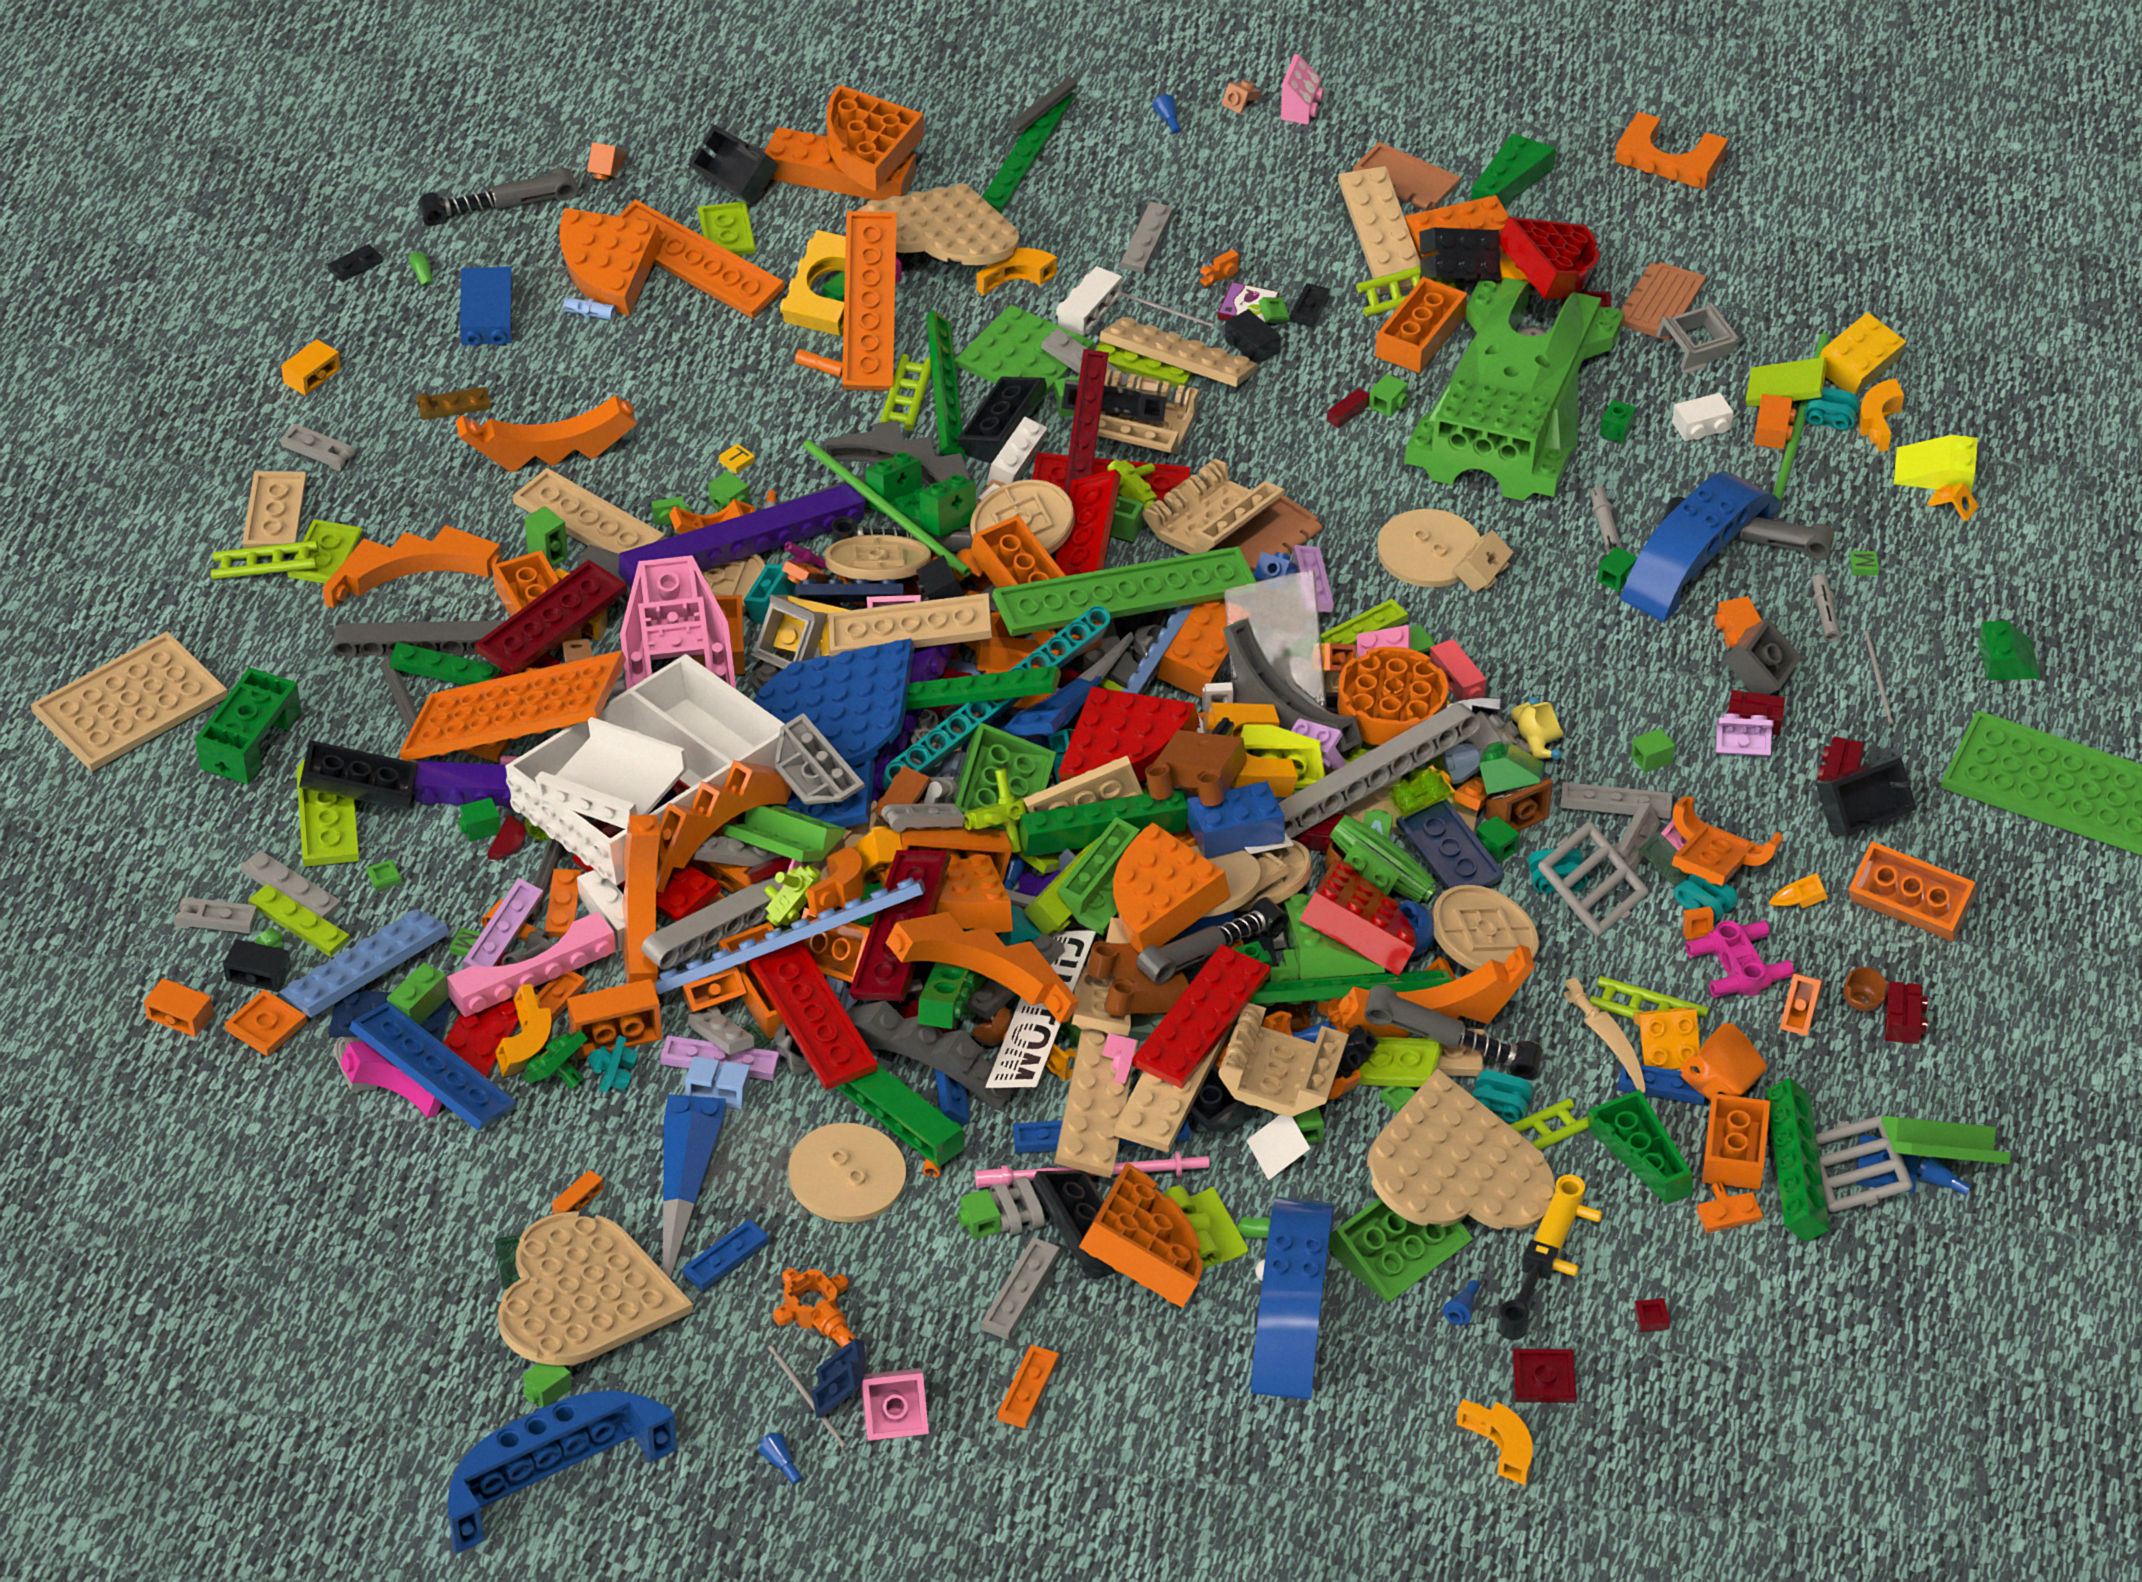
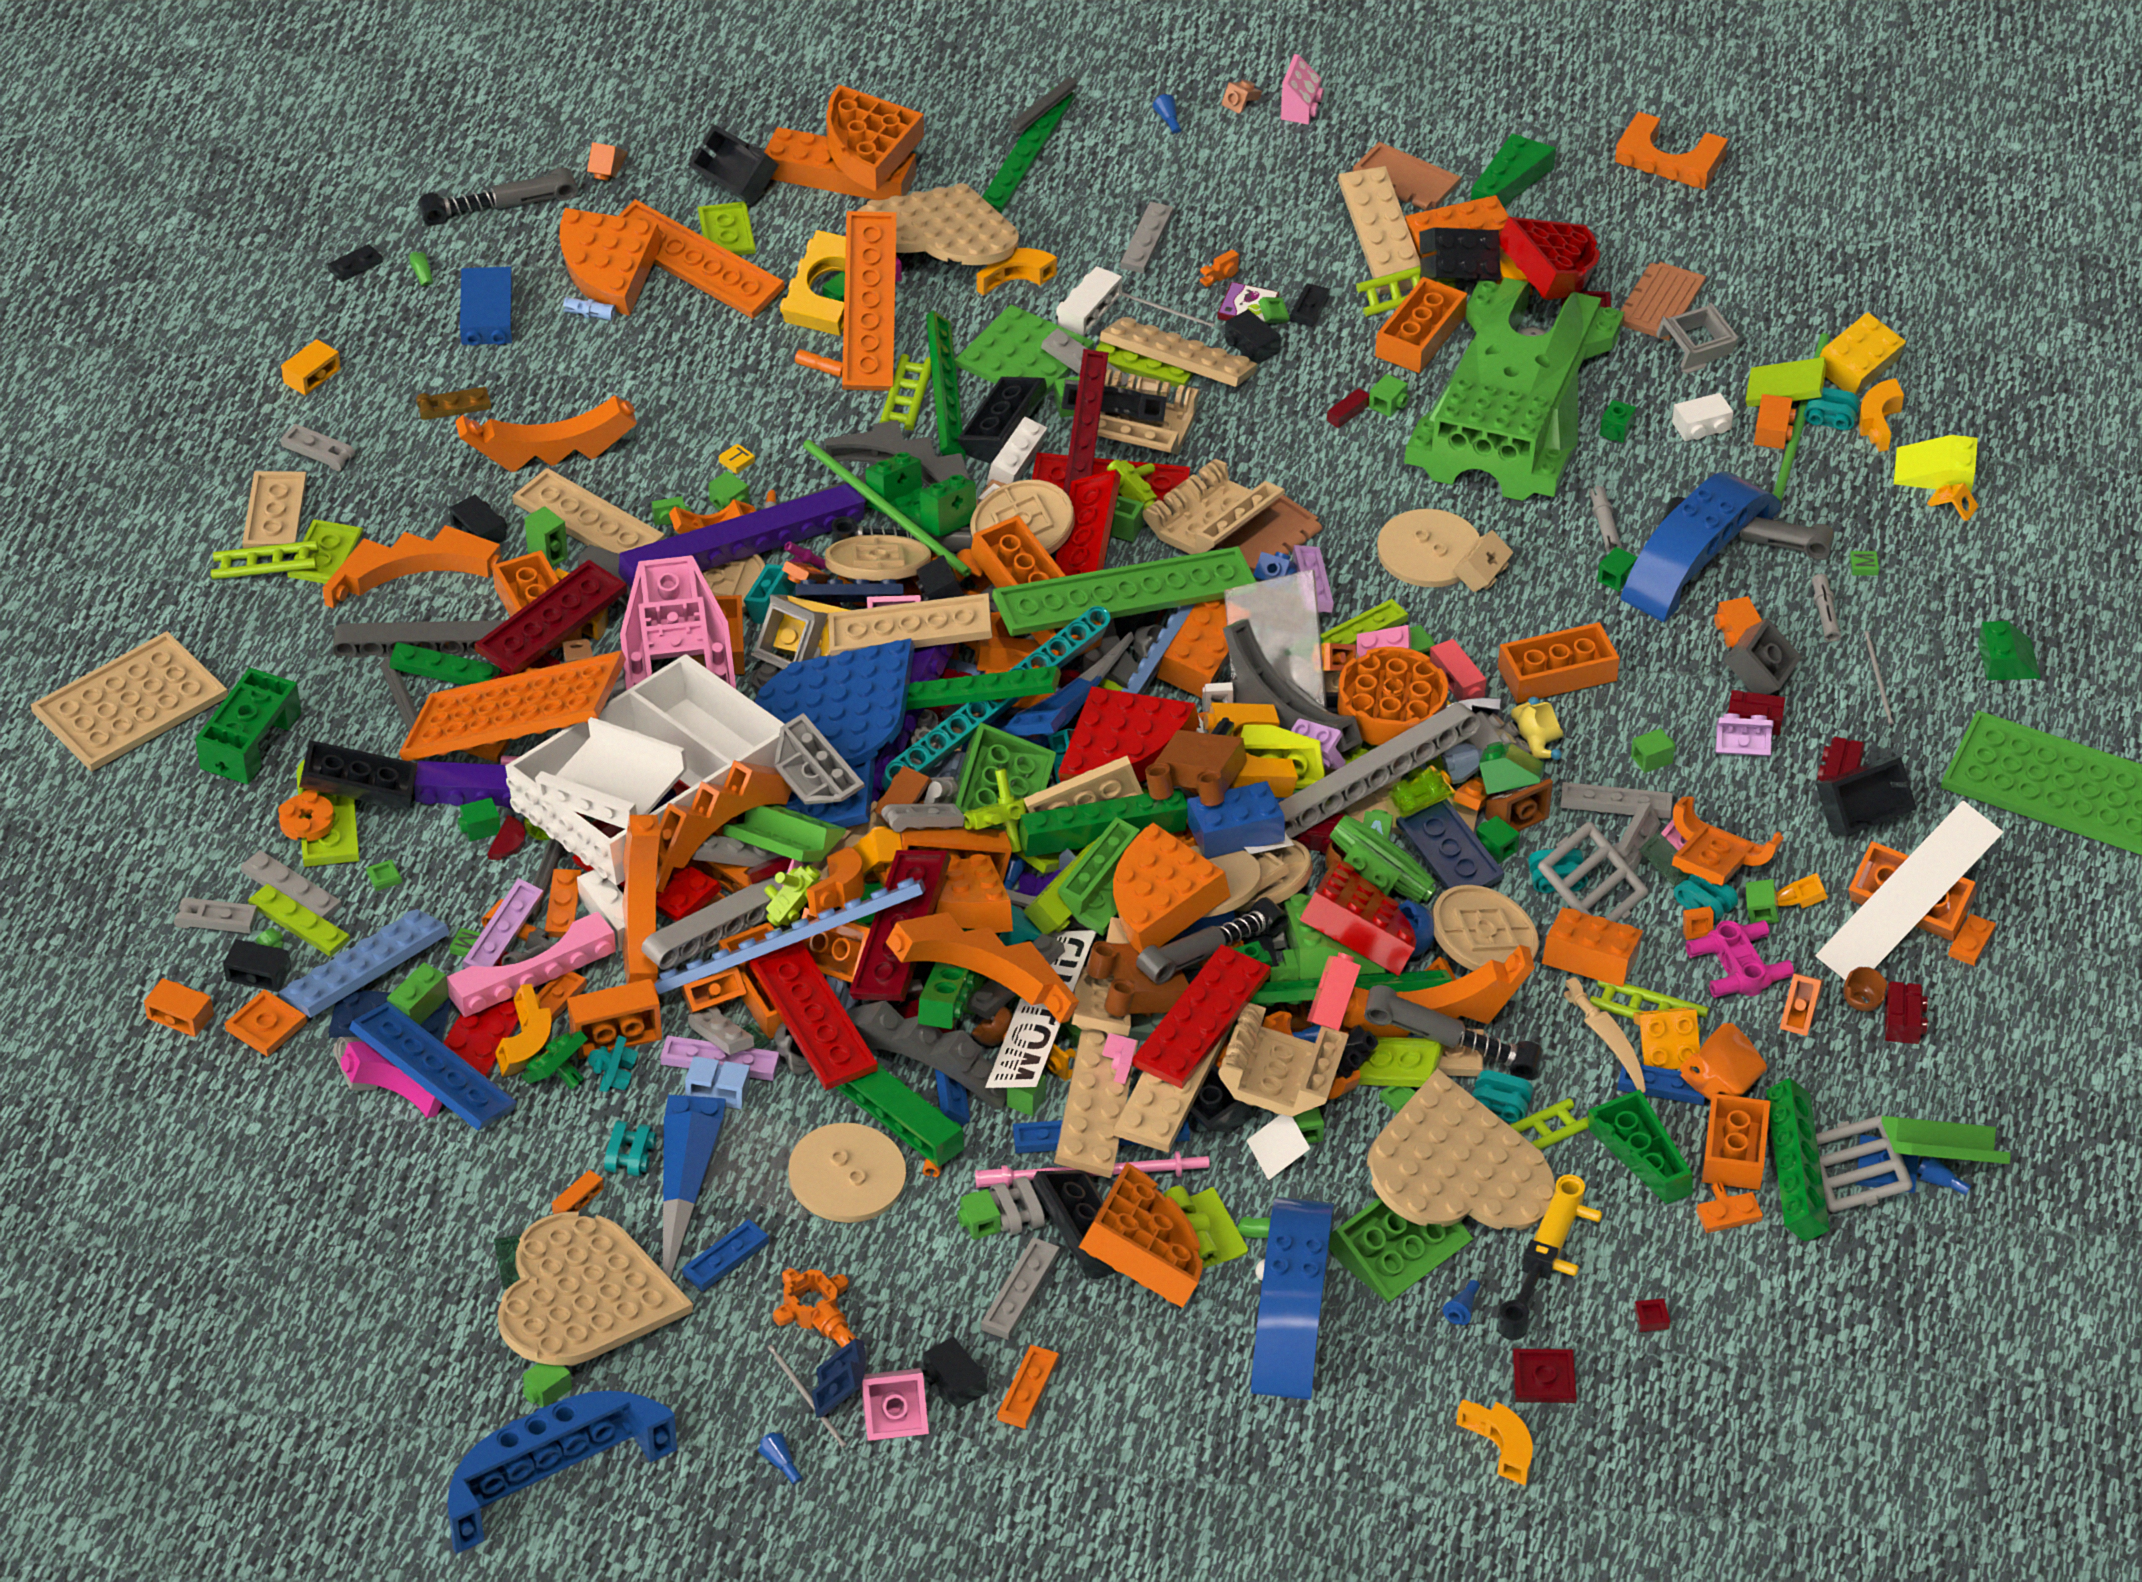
(306, 804): none -> orange plate
(478, 519): none -> black brick
(638, 1159): none -> teal brick
(954, 1373): none -> black brick
(1027, 1098): none -> bright green brick
(1334, 991): none -> coral brick
(1558, 662): none -> orange brick
(1592, 946): none -> orange brick
(1762, 901): none -> bright green brick
(1910, 891): none -> white sticker
(1972, 939): none -> orange plate

